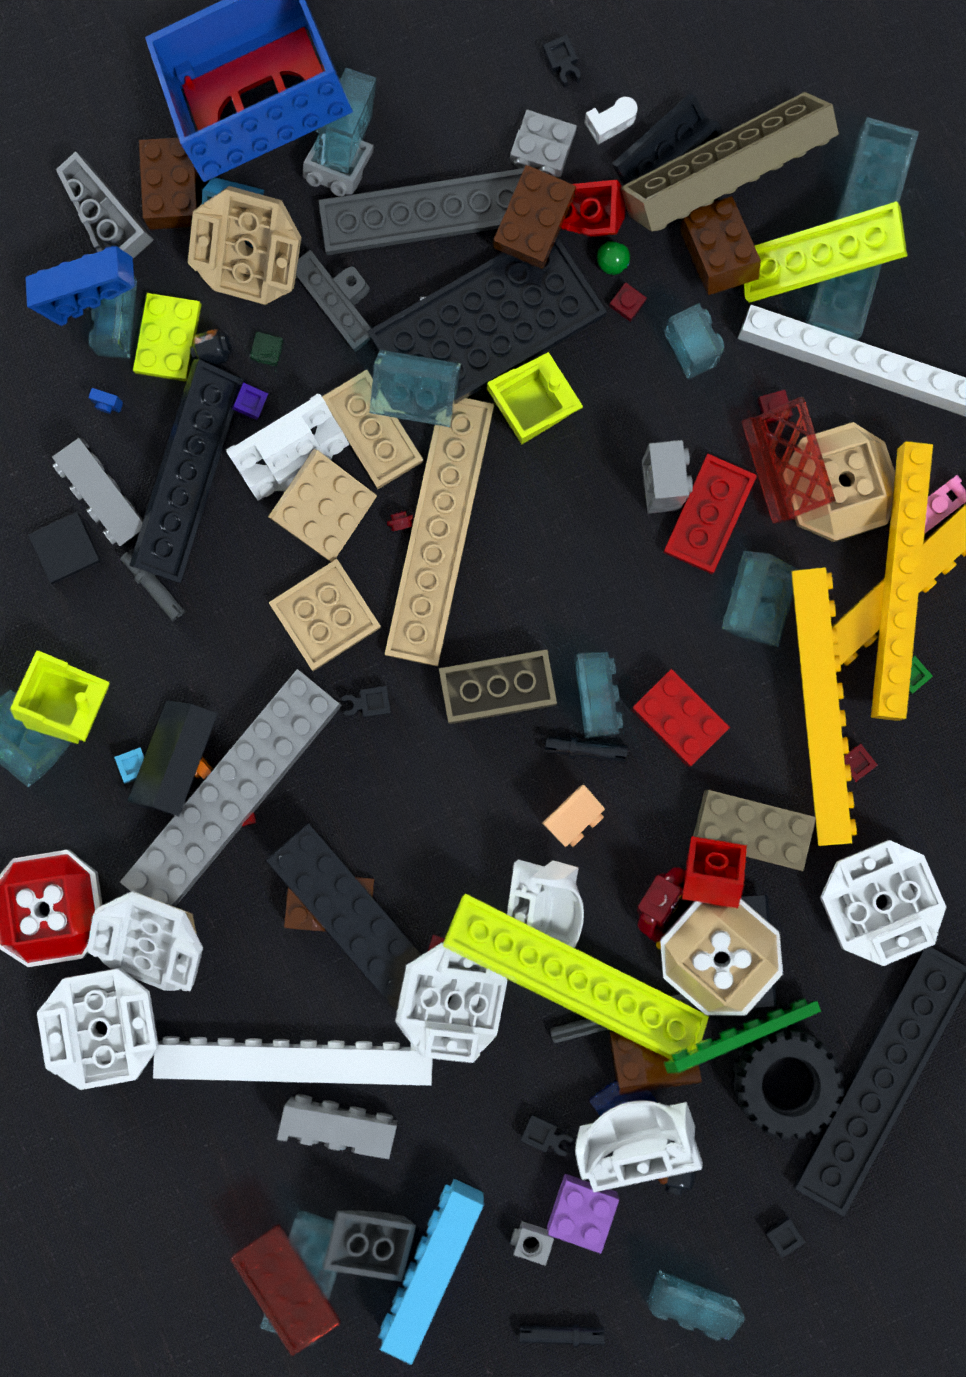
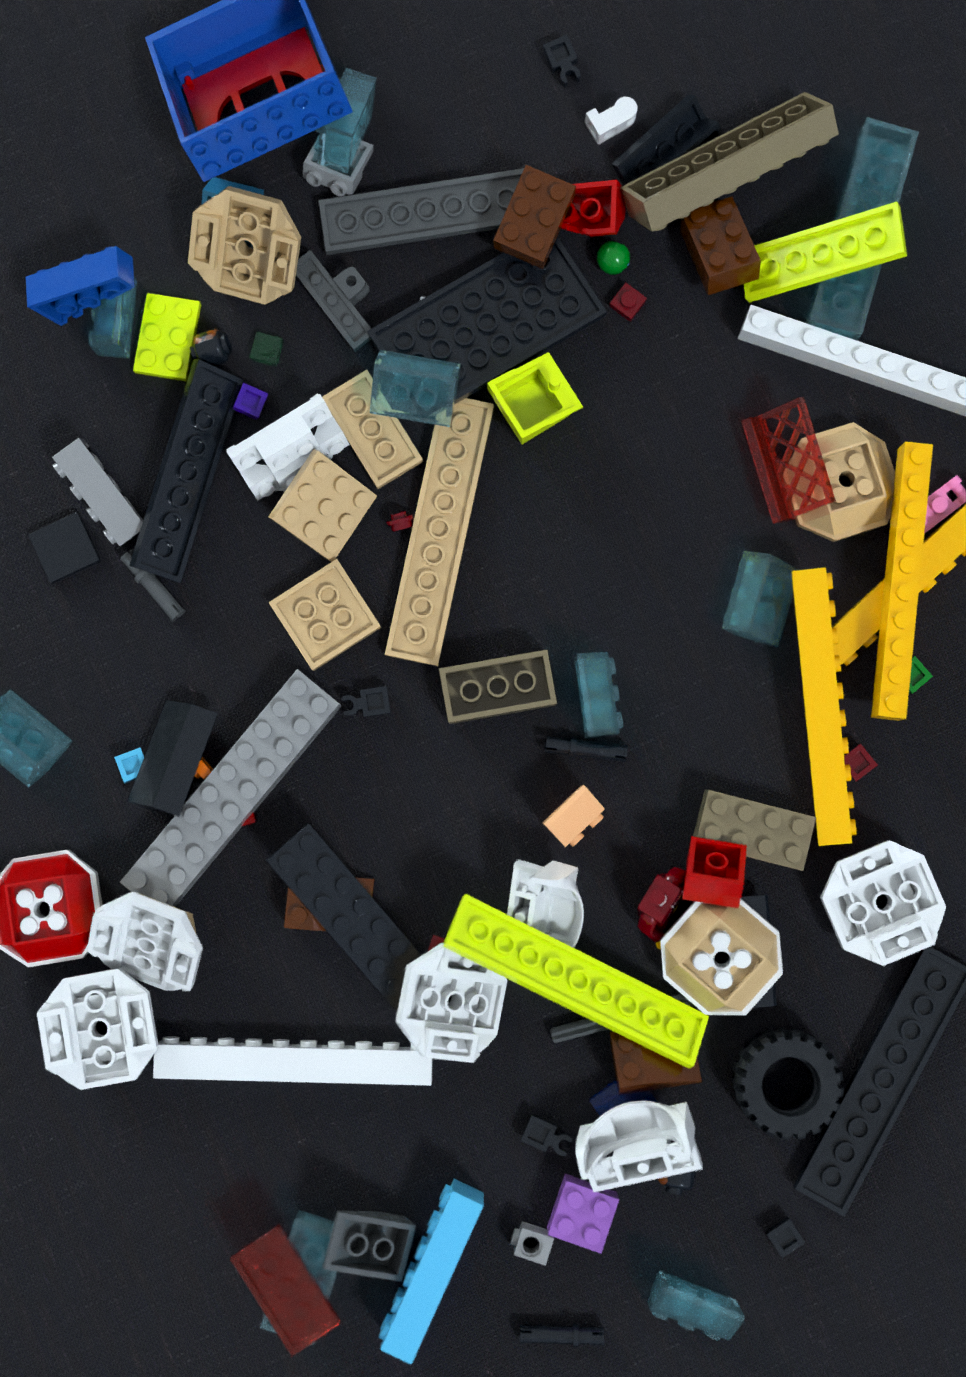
(58, 699): neon yellow piece -> none
(100, 209): light grey wedge -> none
(105, 401): blue plate -> none
(167, 184): reddish brown brick -> none
(337, 1126): light grey wedge -> none
(542, 143): light grey plate -> none
(666, 476): light grey brick -> none
(679, 718): red brick -> none
(694, 340): clear light blue brick -> none
(710, 514): red plate -> none
(732, 1039): green plate -> none
(773, 401): dark red plate -> none

